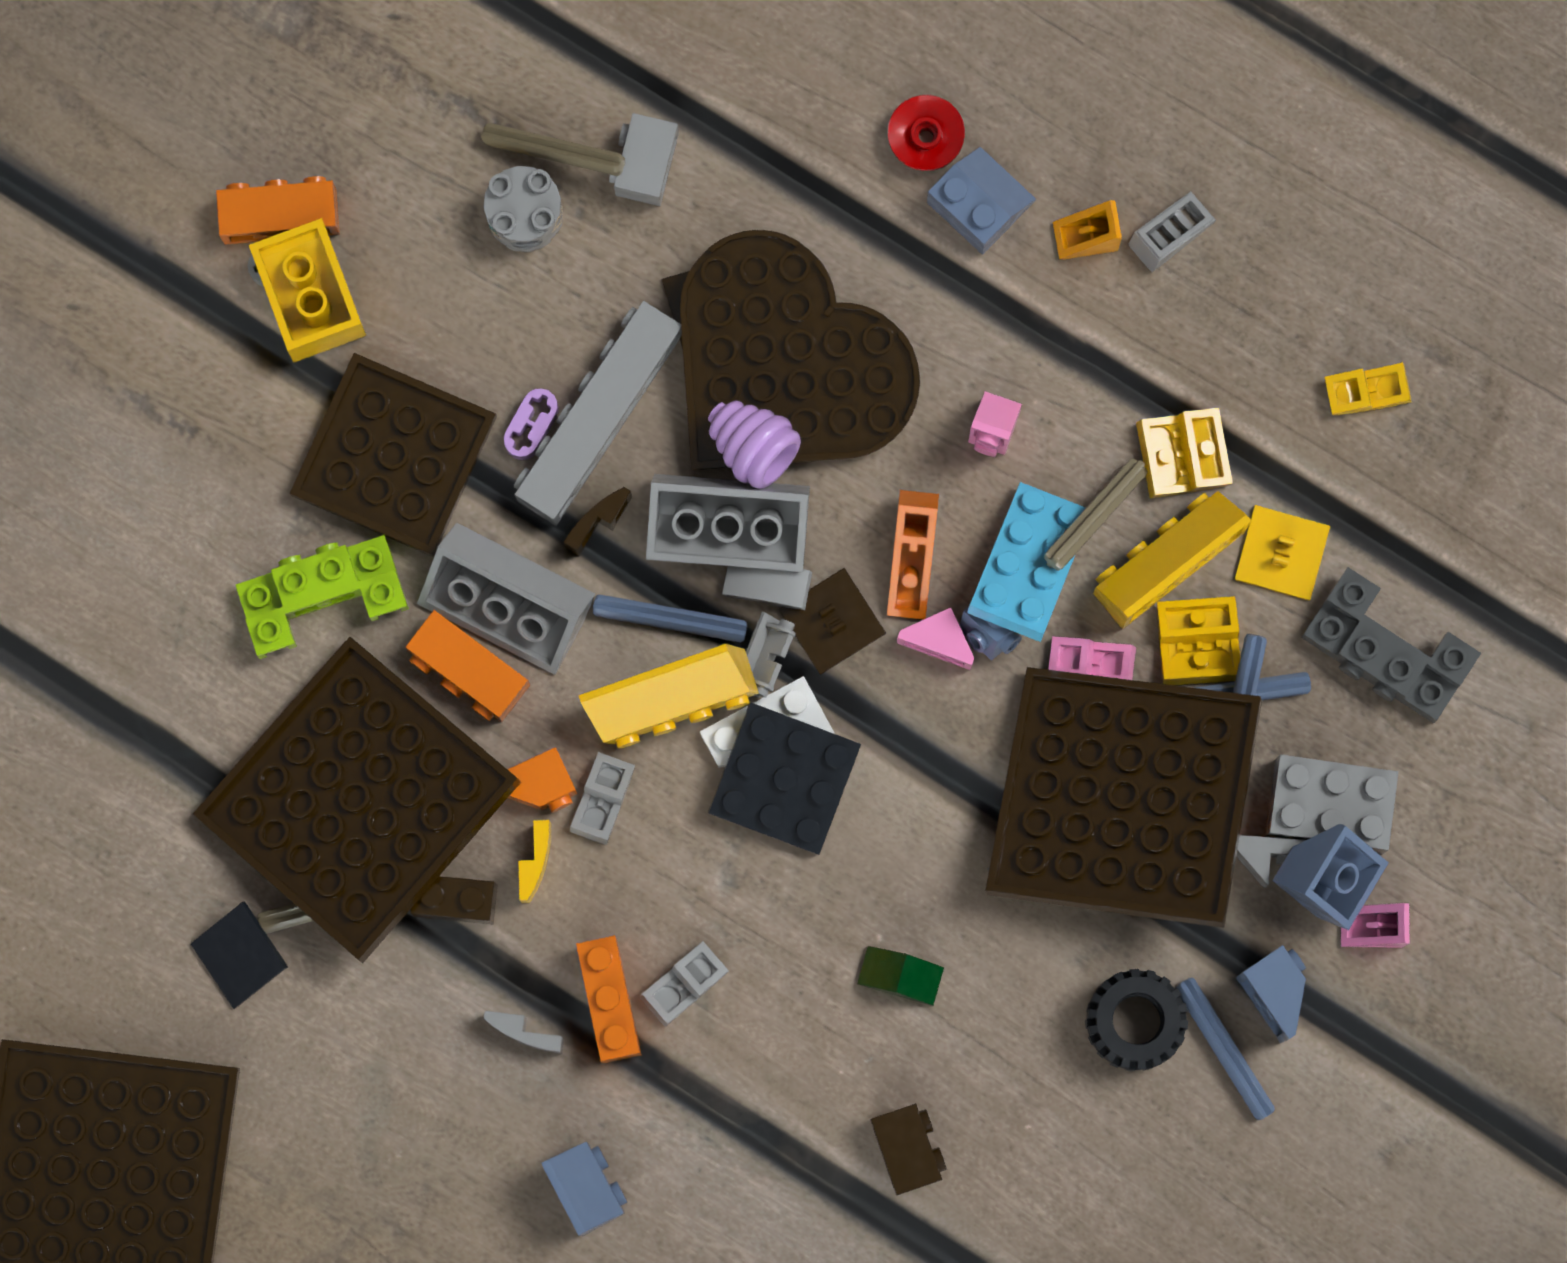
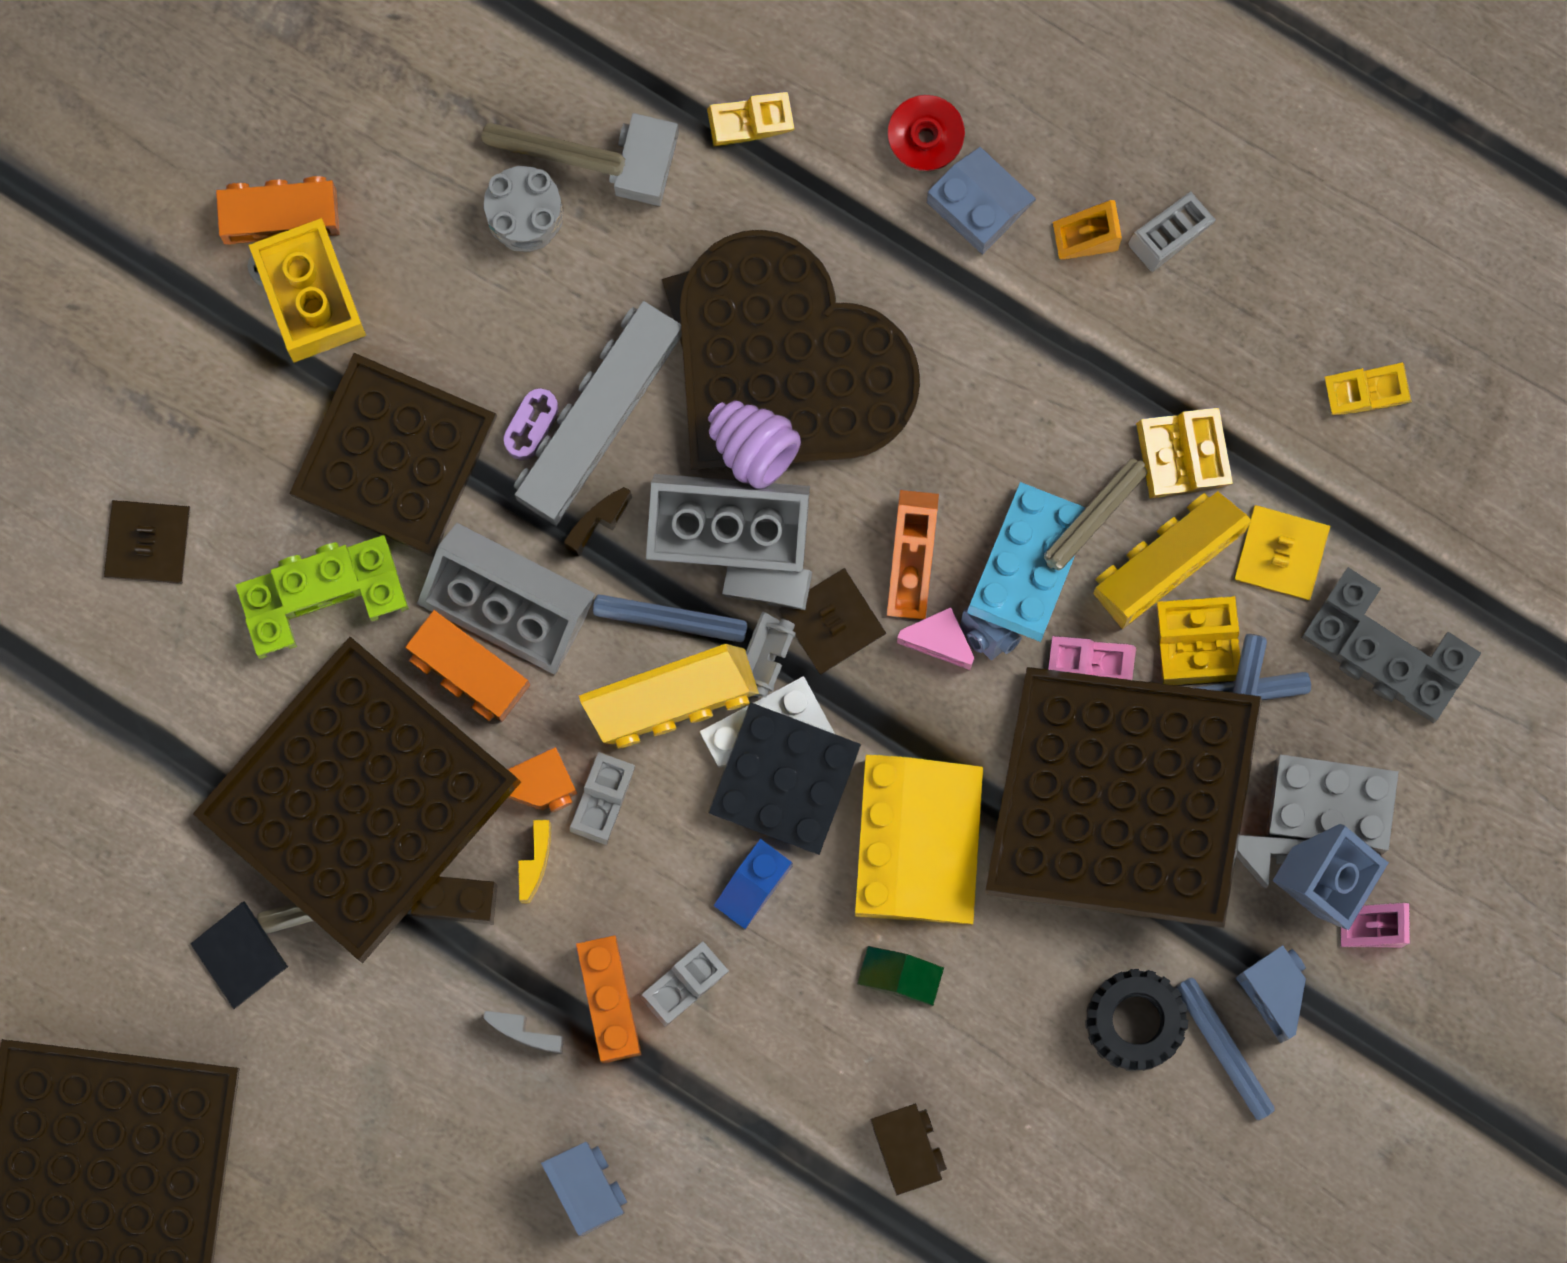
(147, 542): none -> dark brown piece
(750, 119): none -> yellow slope
(753, 884): none -> blue slope
(918, 840): none -> yellow slope
(994, 424): bright pink slope -> none

